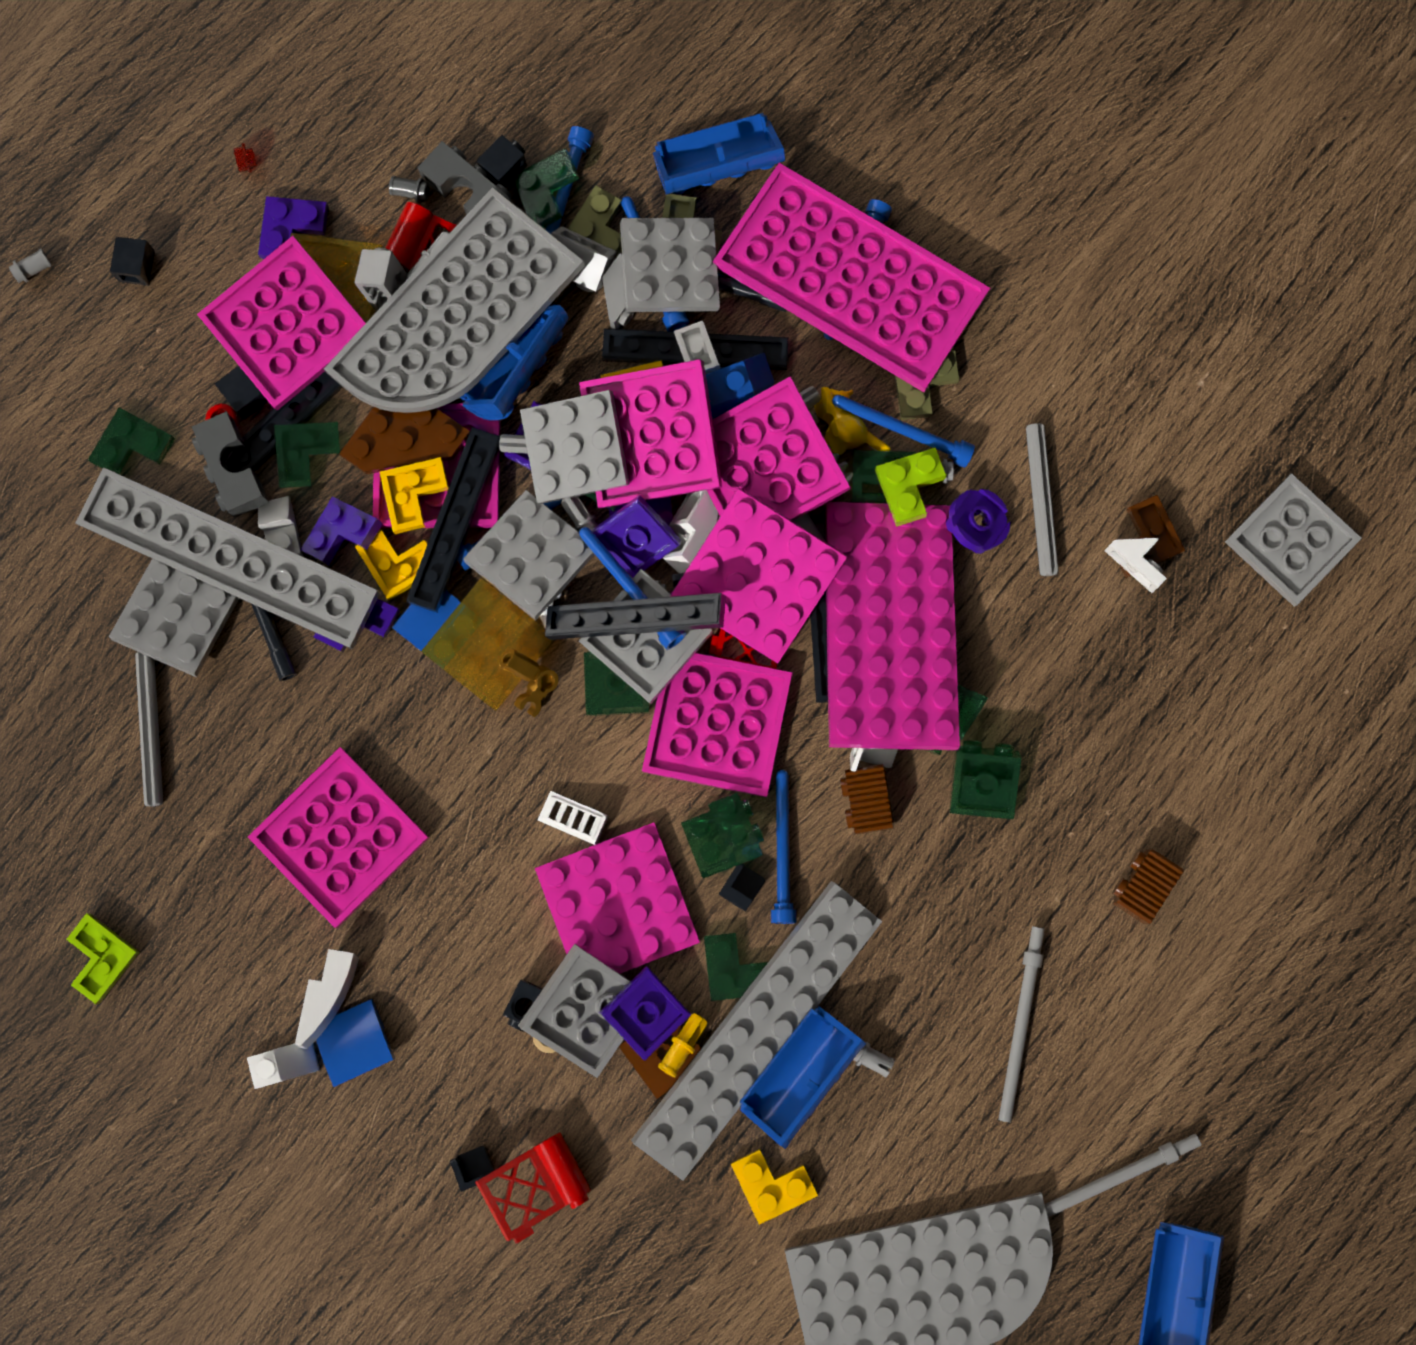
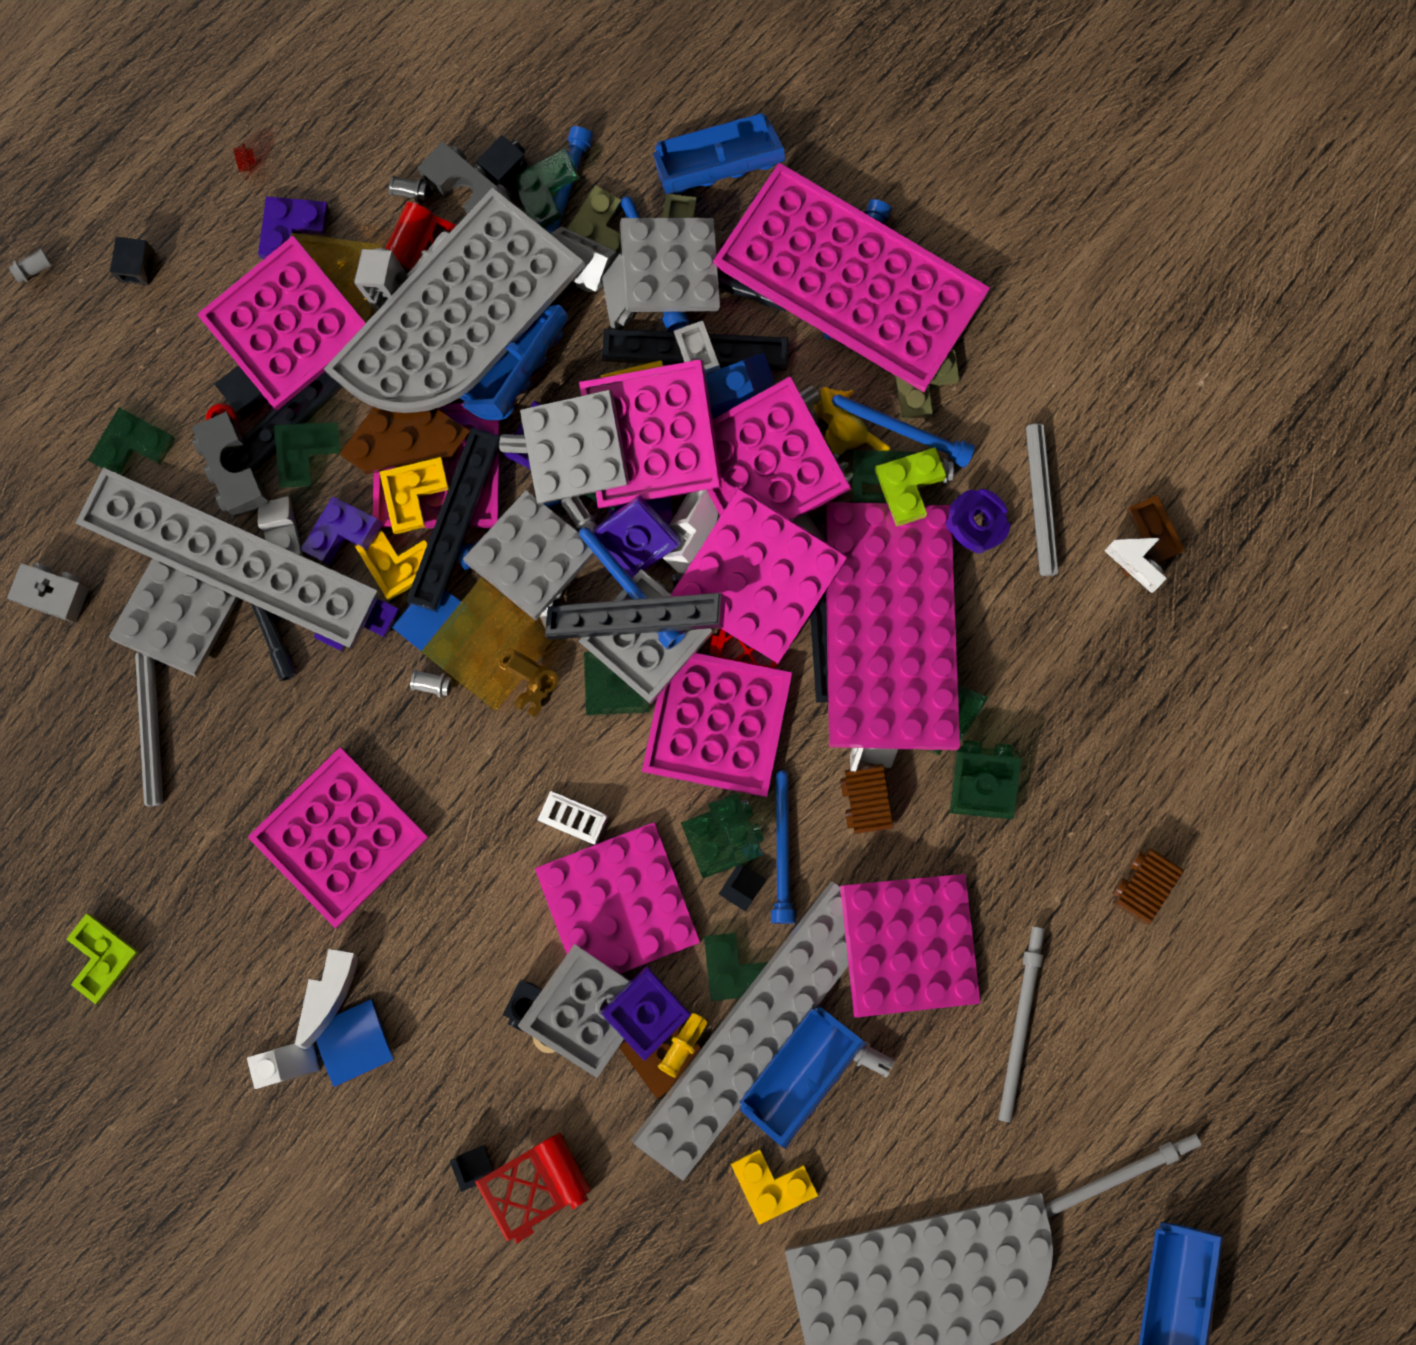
(30, 589): none -> light grey brick
(431, 683): none -> light grey pin
(909, 945): none -> dark pink plate
(1293, 540): light grey plate -> none

